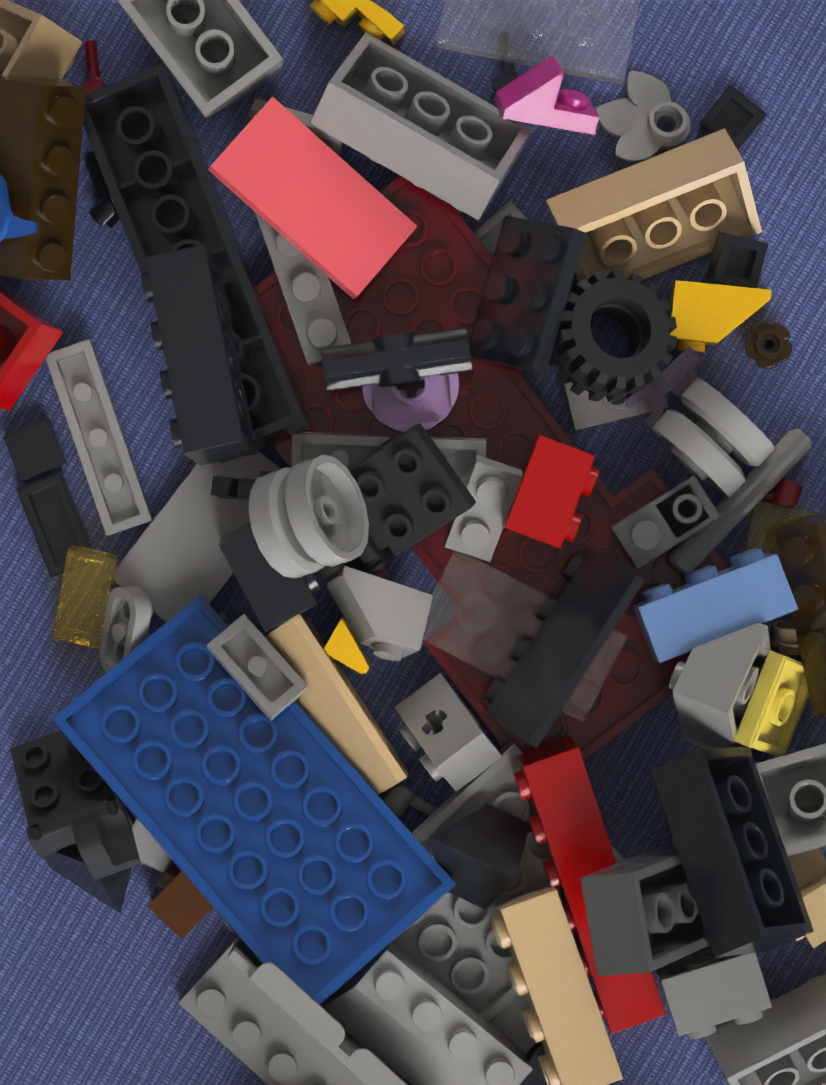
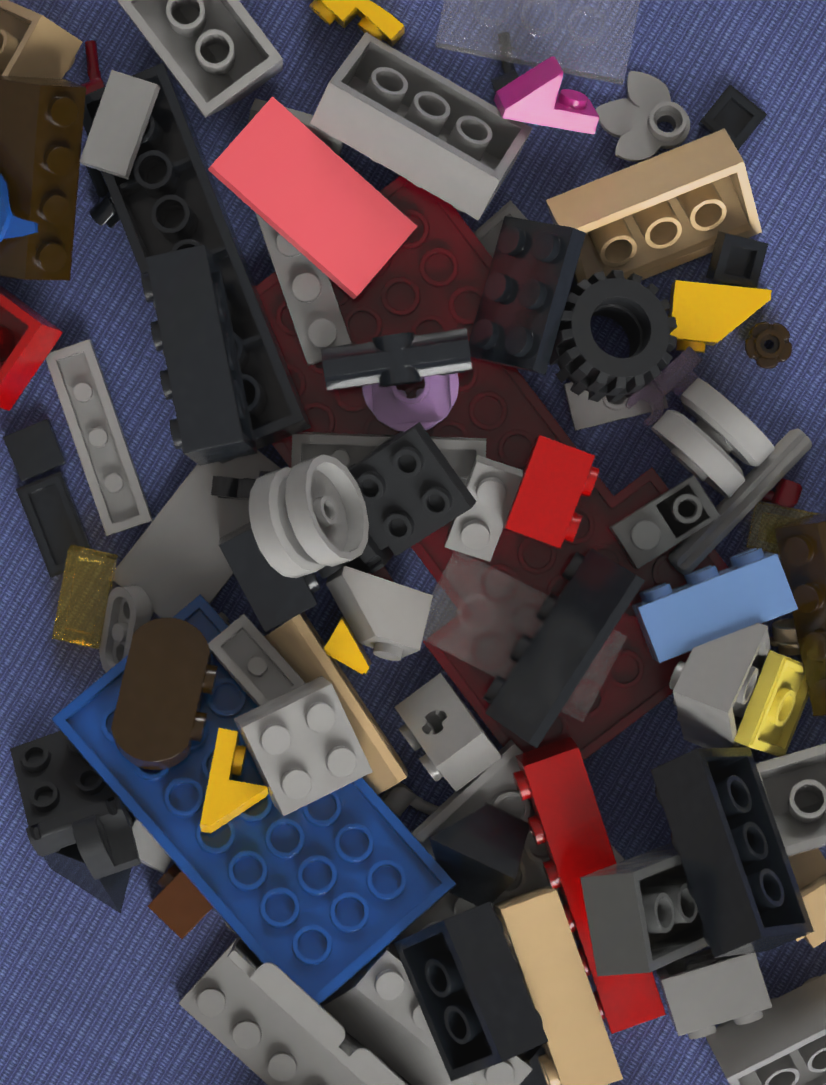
(119, 124): none -> light grey tile
(163, 694): none -> dark brown brick
(224, 796): none -> yellow slope
(303, 745): none -> light grey brick
(471, 991): none -> black brick

